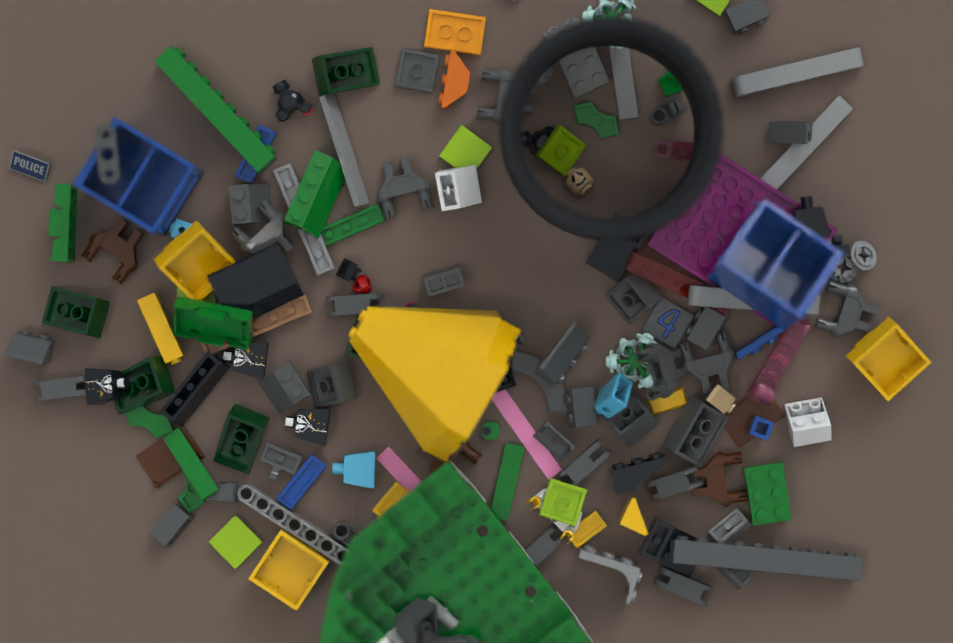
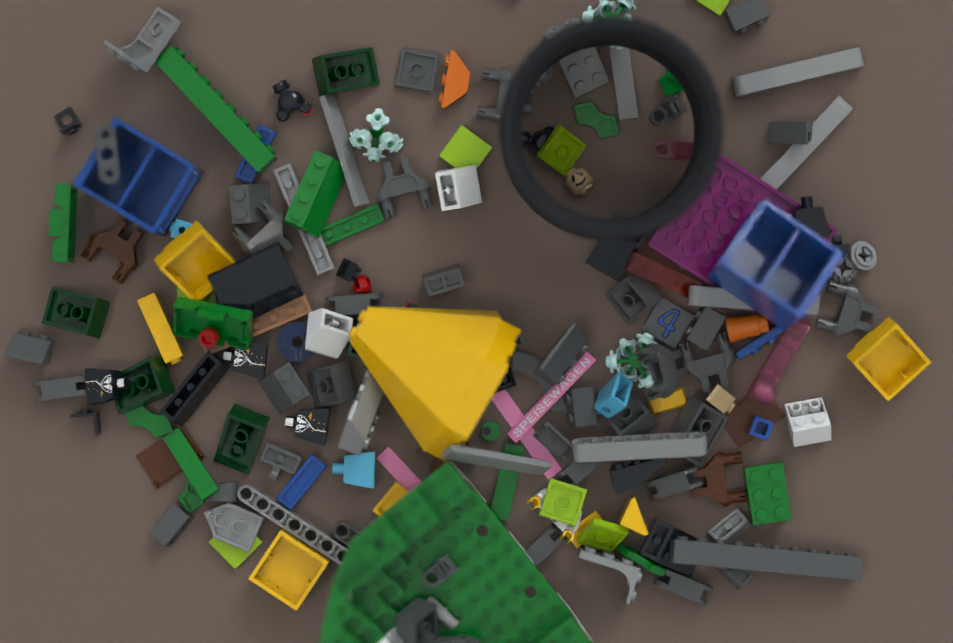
(30, 166): slope -> none
(71, 128): none -> black bracket
(87, 412): none -> black bracket
(149, 43): none -> light grey bracket
(208, 337): none -> red tile
(234, 525): none -> light grey tile
(286, 346): none -> dark blue wheel
(327, 332): none -> white slope
(362, 416): none -> light grey wedge
(387, 139): none -> light aqua plant
(440, 570): none -> dark grey piece
(455, 32): light orange tile -> none
(496, 460): none -> light grey tile
(551, 397): none -> bright pink sticker
(602, 535): none -> lime tile
(639, 447): none -> light grey beam
(644, 561): none -> green tile
(746, 326): none -> orange plant

